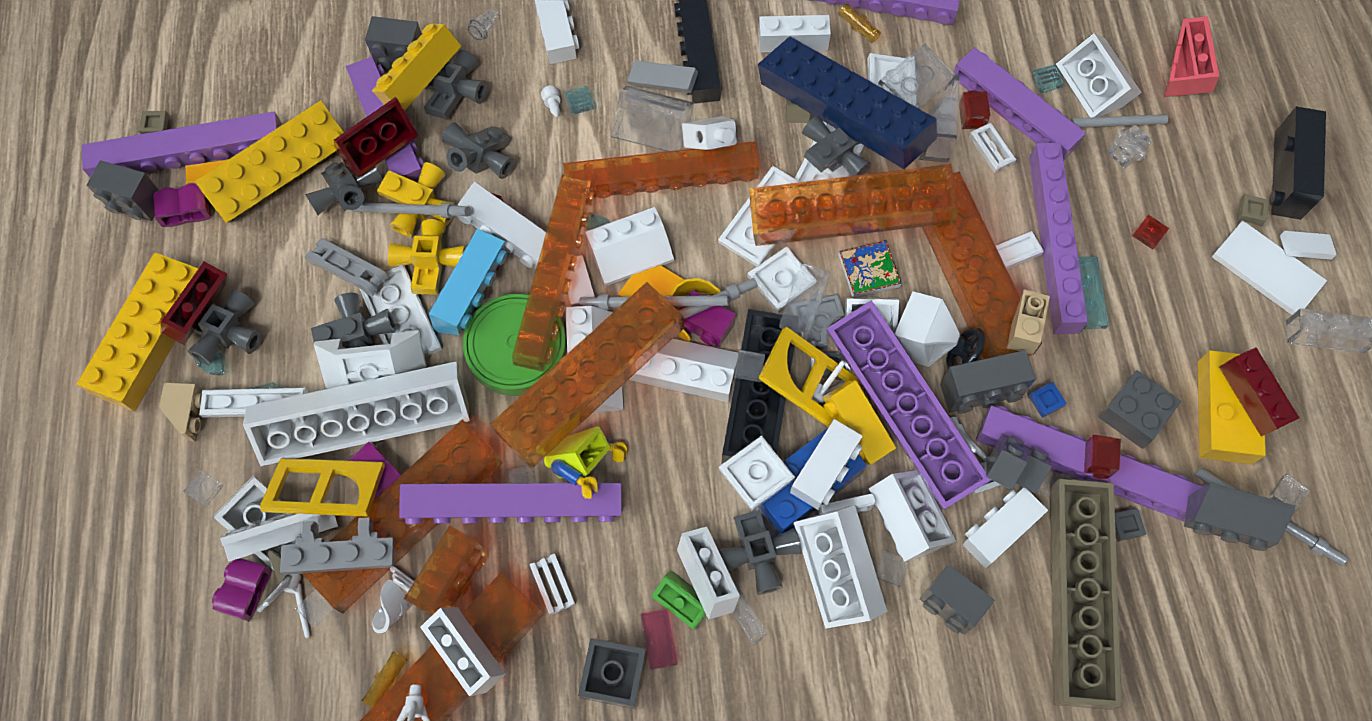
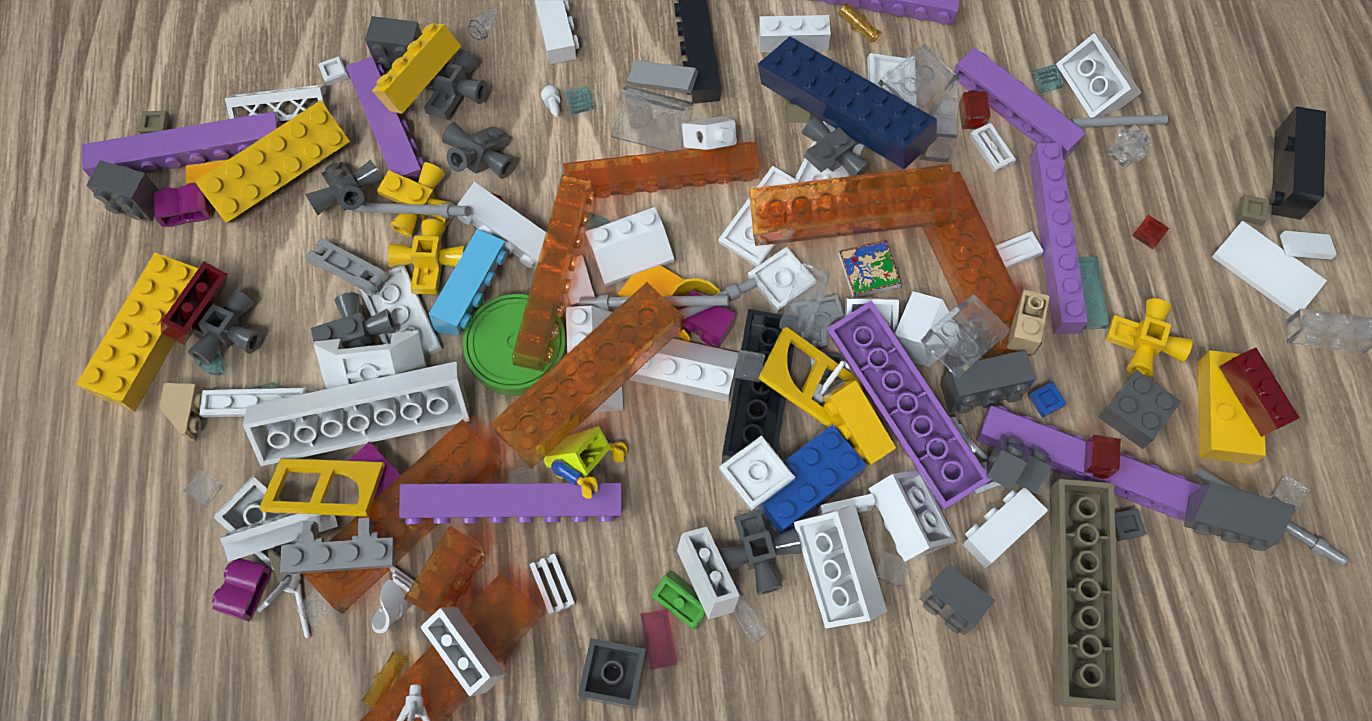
(271, 96): none -> white fence
(333, 71): none -> white tile
(375, 137): dark red slope -> none
(827, 465): white brick -> none
(965, 335): none -> clear slope
(1148, 337): none -> yellow brick
(1194, 60): coral wedge -> none

